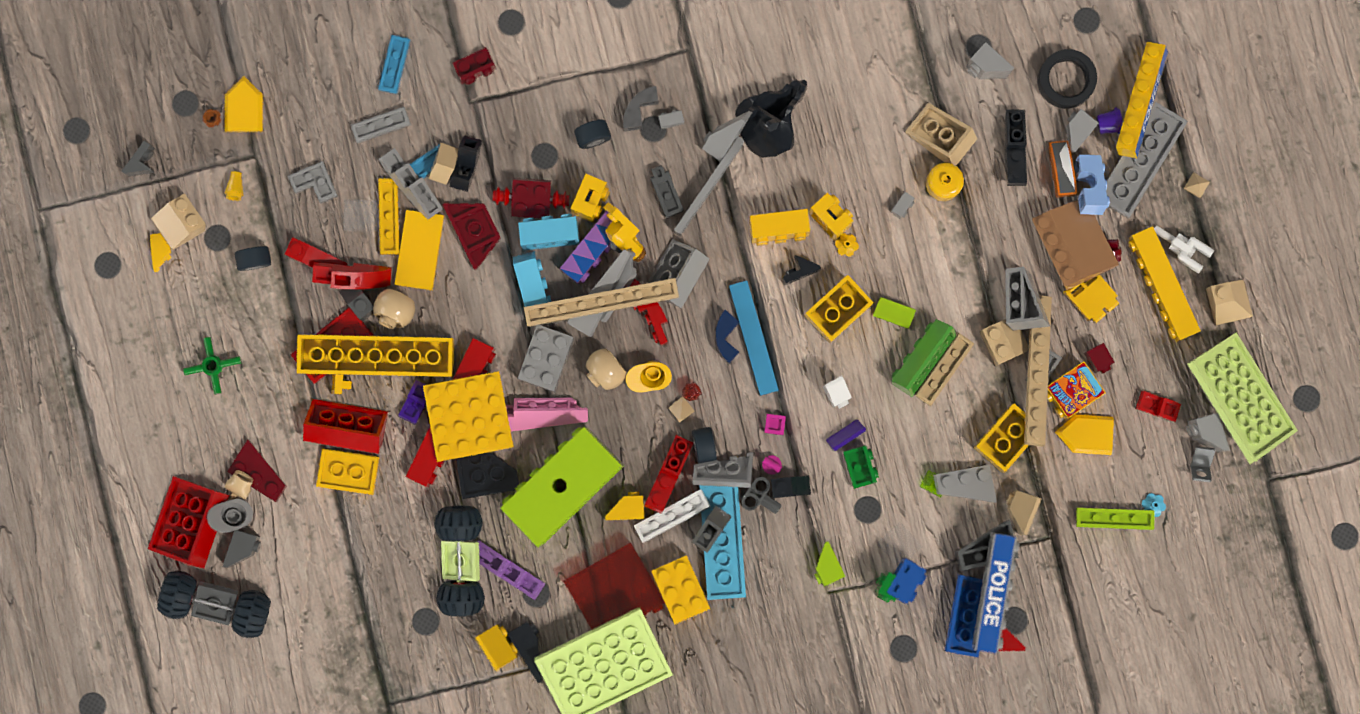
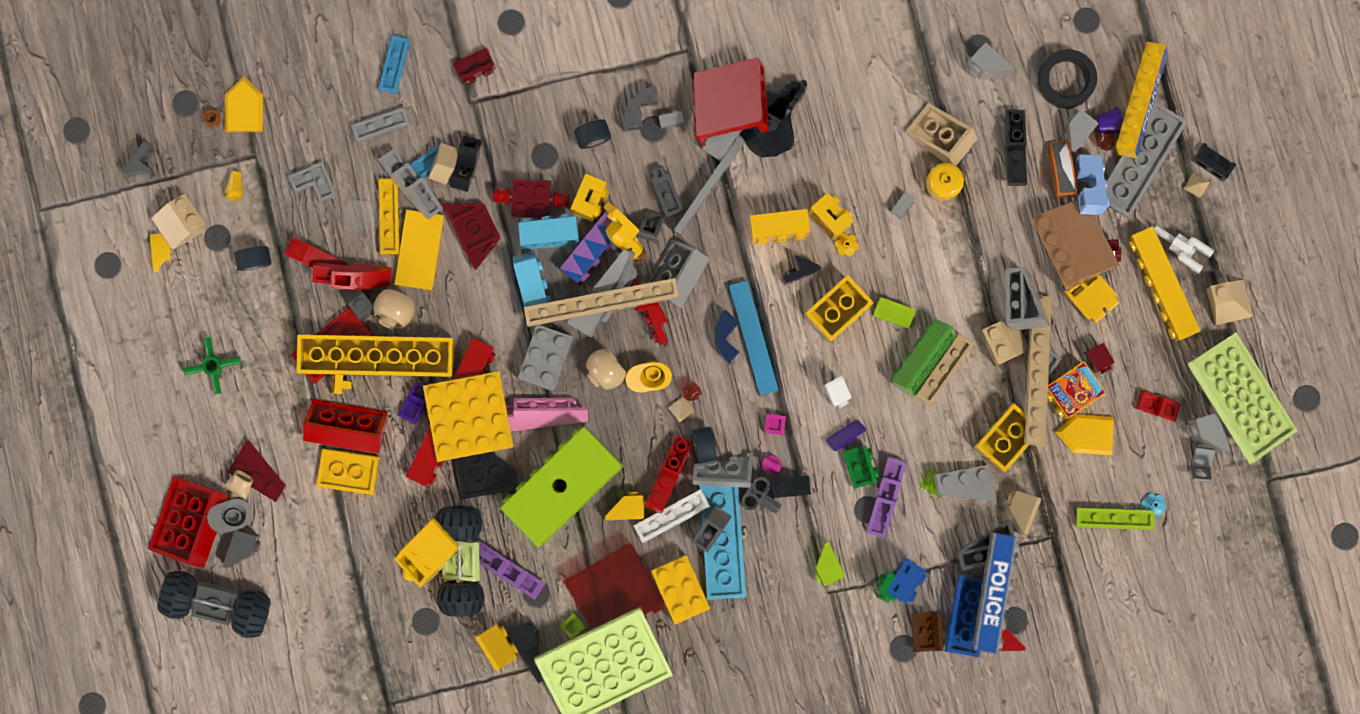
(426, 554): none -> yellow slope
(573, 626): none -> lime tile
(651, 226): none -> dark grey slope
(730, 99): none -> red panel
(886, 497): none -> medium lavender slope
(927, 631): none -> reddish brown bracket
(1106, 141): none -> clear red plate
(1213, 162): none -> black hinge

